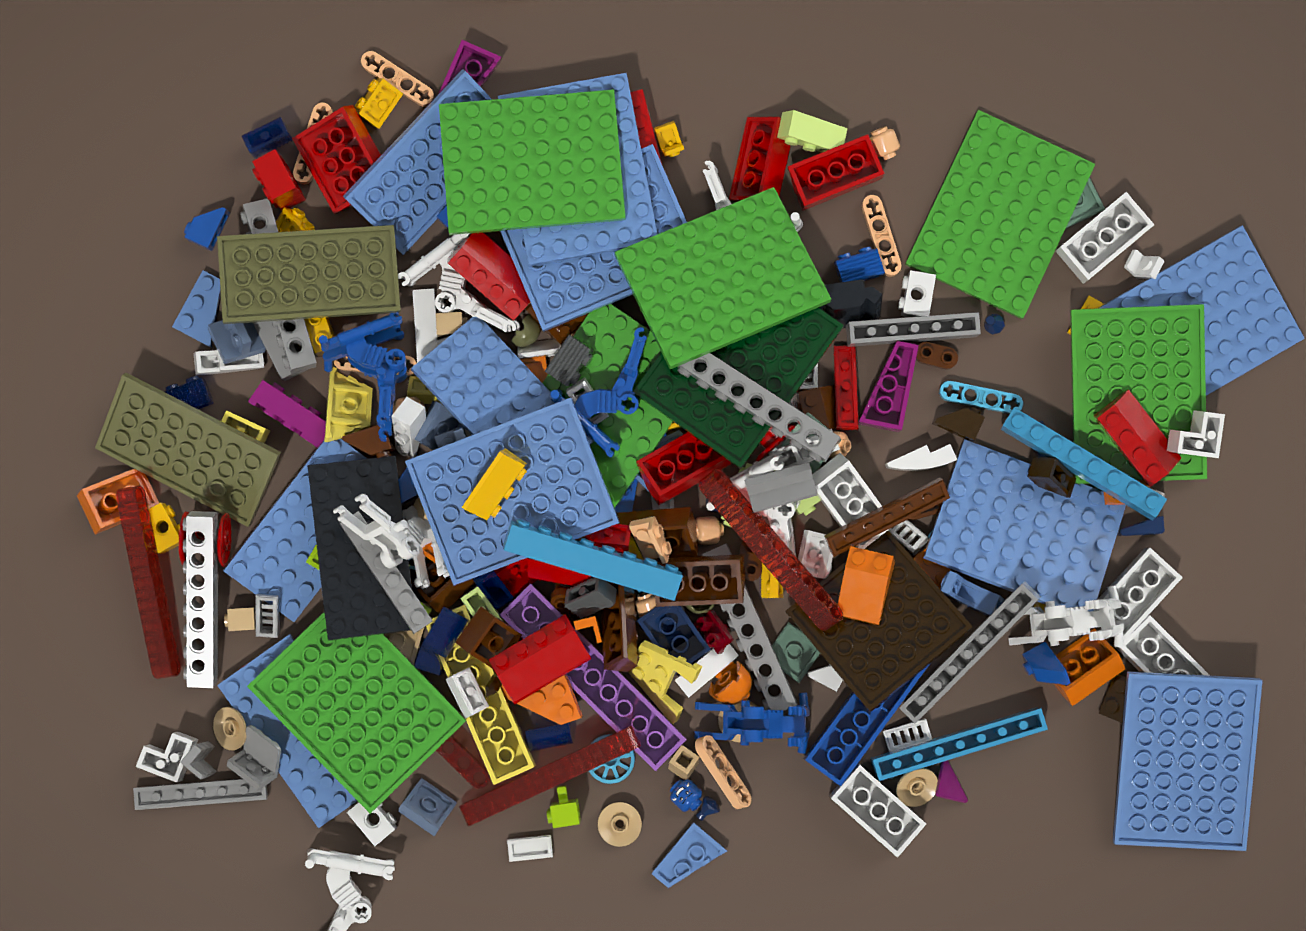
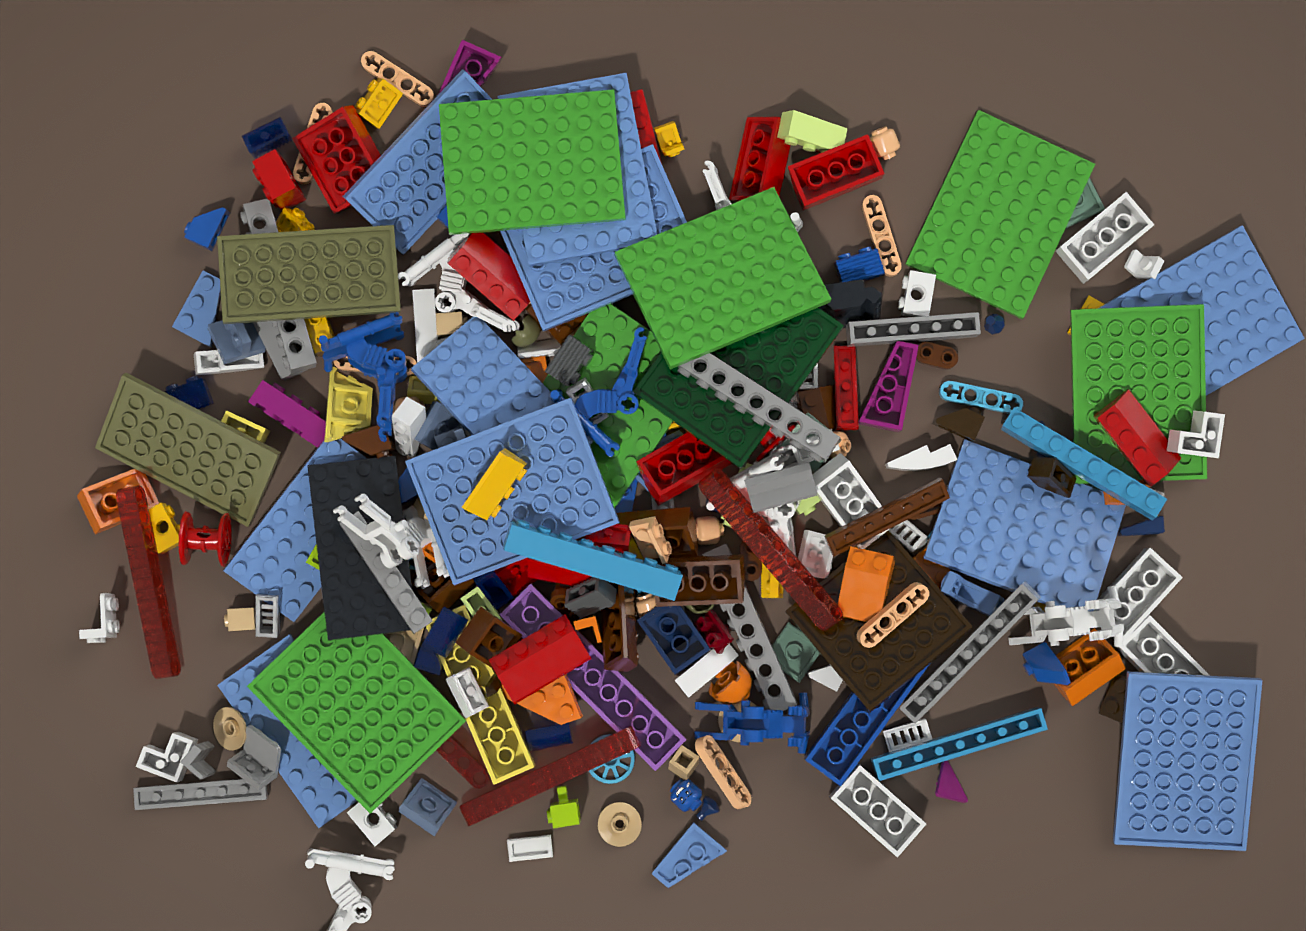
(109, 624): none -> white bracket
(208, 525): brick -> none
(655, 675): light yellow wing -> none
(894, 617): none -> light nougat beam
(916, 787): tan dish -> none

